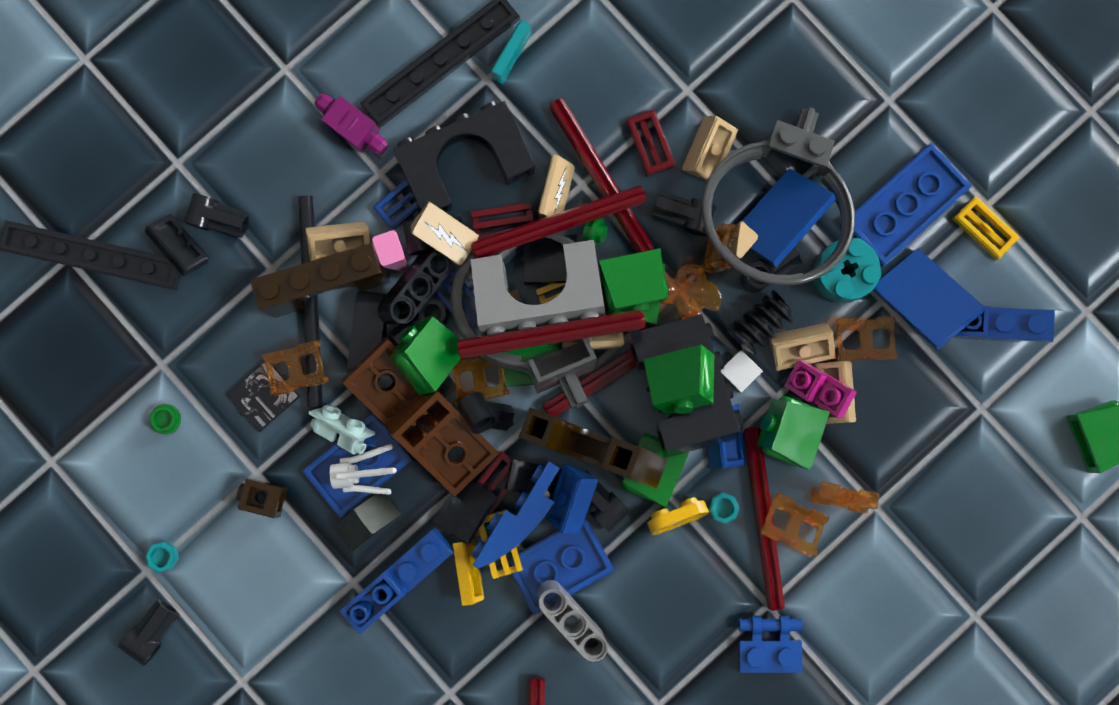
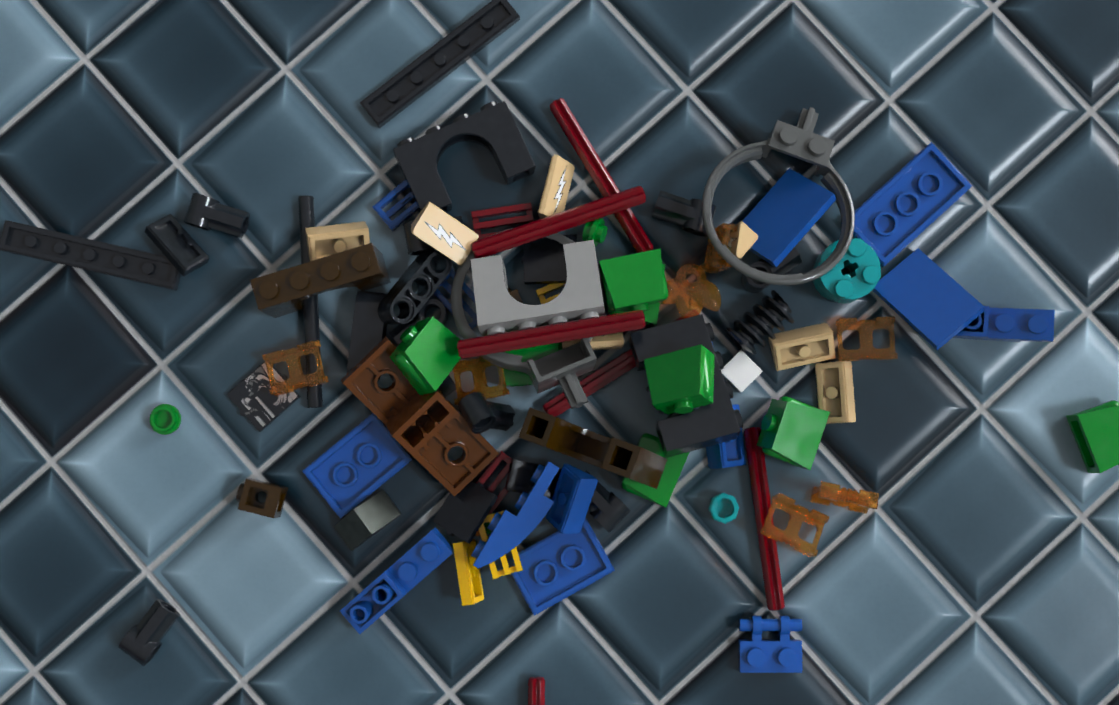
(162, 556): teal tile -> none
(329, 422): light aqua hinge -> none
(346, 475): white plant -> none
(351, 124): magenta piece -> none
(390, 251): bright pink slope -> none
(511, 52): teal tile -> none
(578, 633): light grey beam -> none
(659, 167): dark red tile -> none
(688, 512): yellow plate -> none
(709, 147): tan slope -> none
(820, 388): dark pink slope -> none
(978, 236): yellow tile -> none

